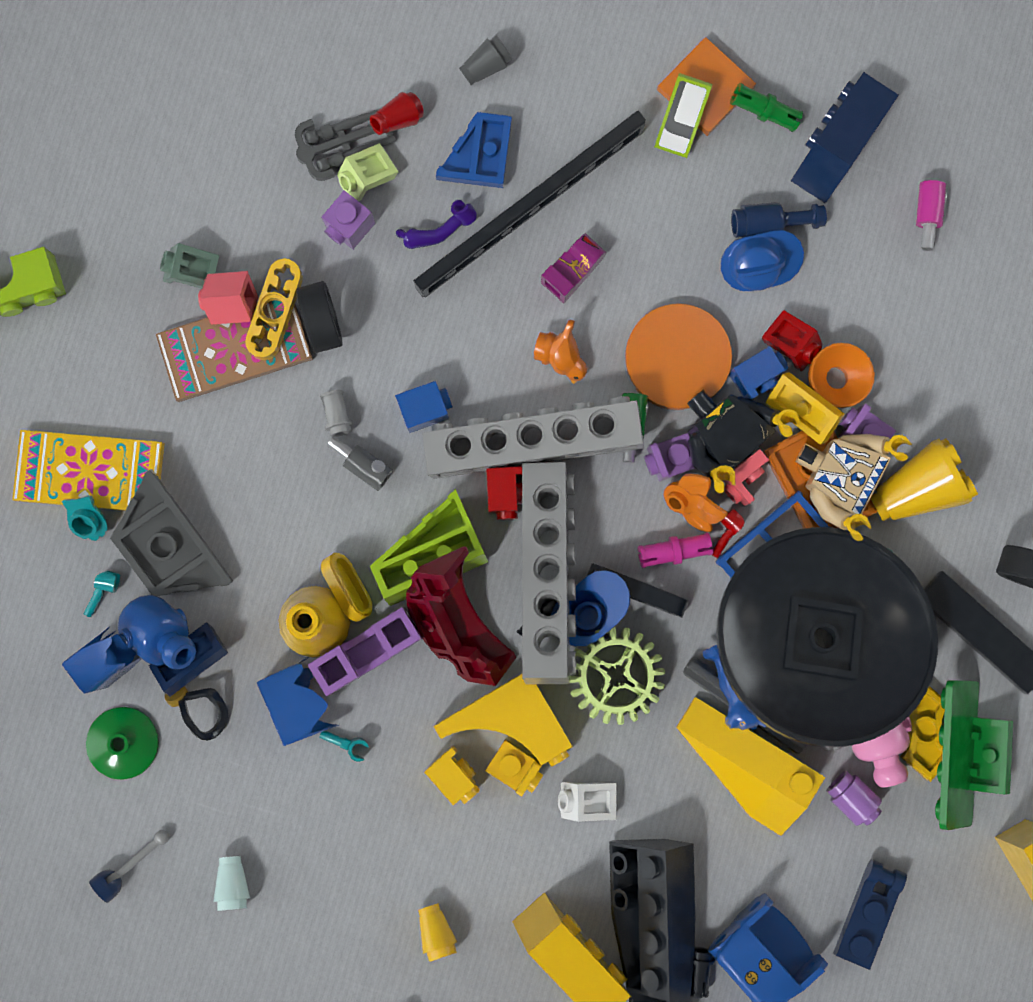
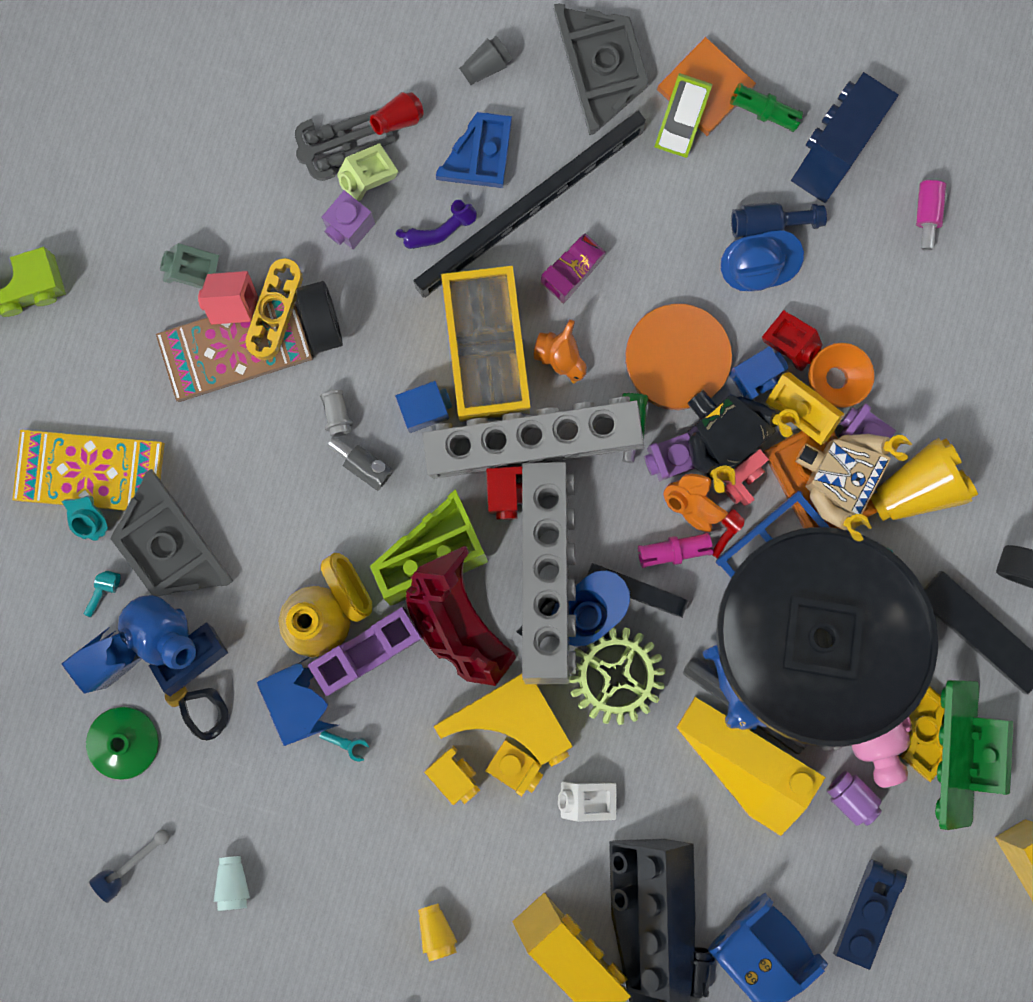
(485, 343): none -> clear brick
(601, 61): none -> dark grey wing

